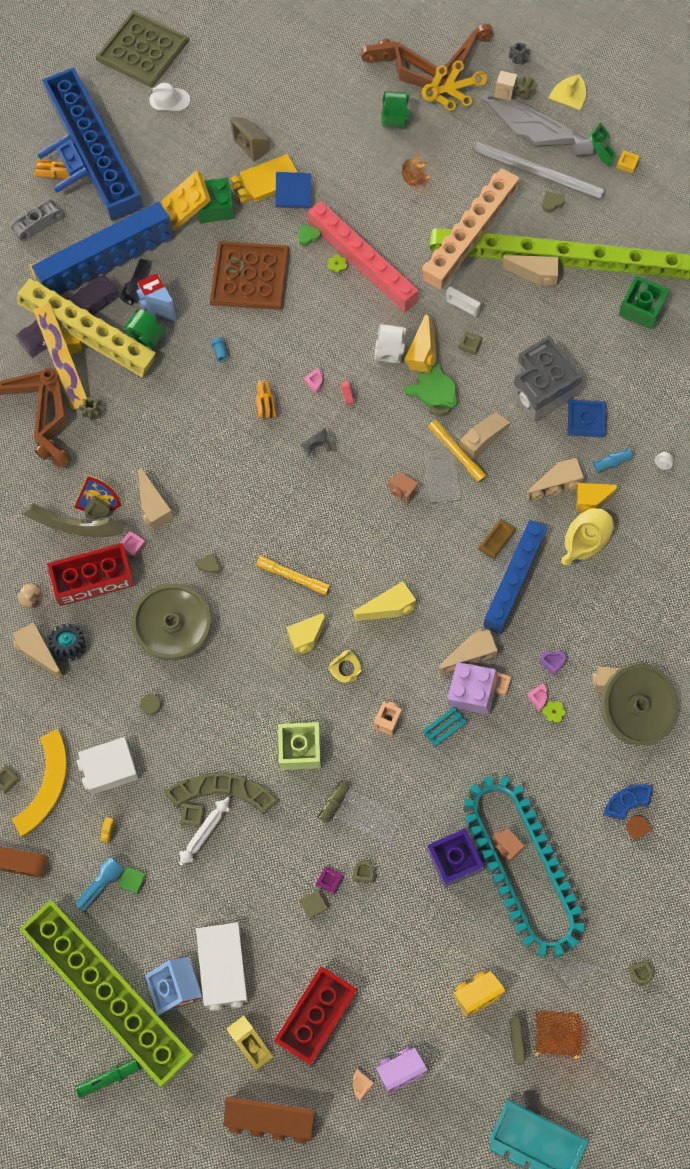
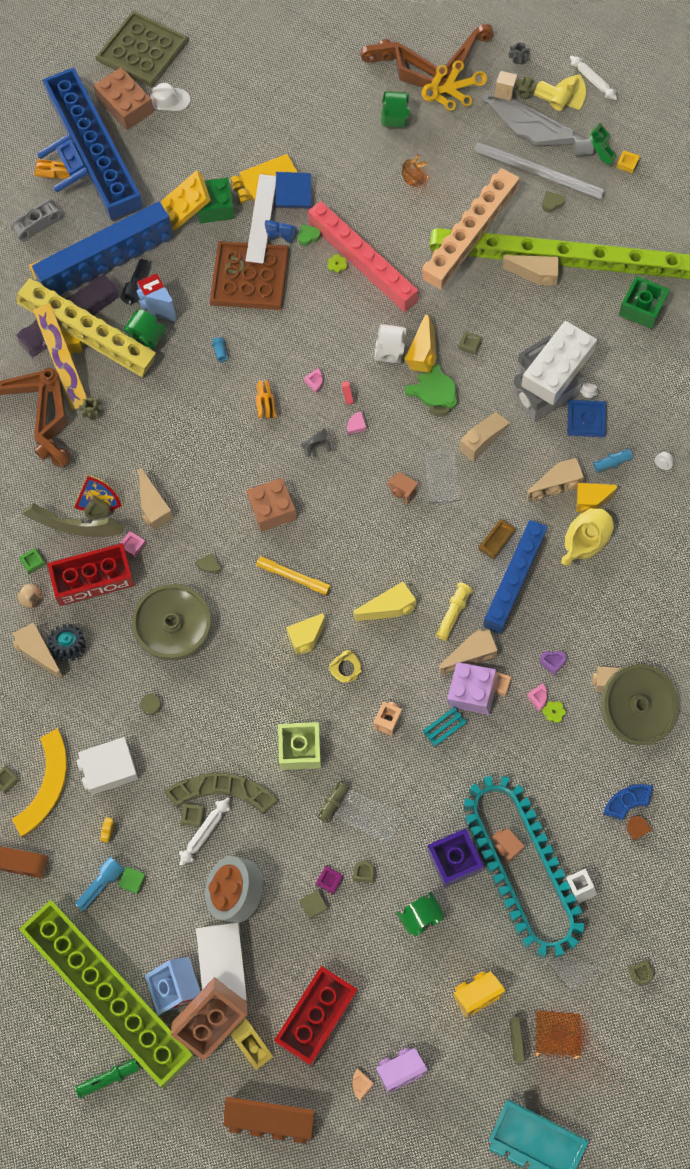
(32, 560): none -> bright green tile
(123, 98): none -> nougat brick
(209, 1018): none -> nougat brick
(233, 889): none -> light grey wheel
(249, 138): dark tan slope -> none
(261, 212): none -> white sticker
(271, 504): none -> nougat brick
(283, 230): none -> blue piece
(356, 423): none -> bright pink tile
(420, 914): none -> green brick
(457, 603): none -> light yellow pin
(463, 301): white tile -> none
(471, 466): yellow piece -> none
(555, 96): none -> light yellow piece
(559, 362): none -> white brick
(582, 886): none -> white brick
(589, 390): none -> white plate
(593, 77): none -> white wheel

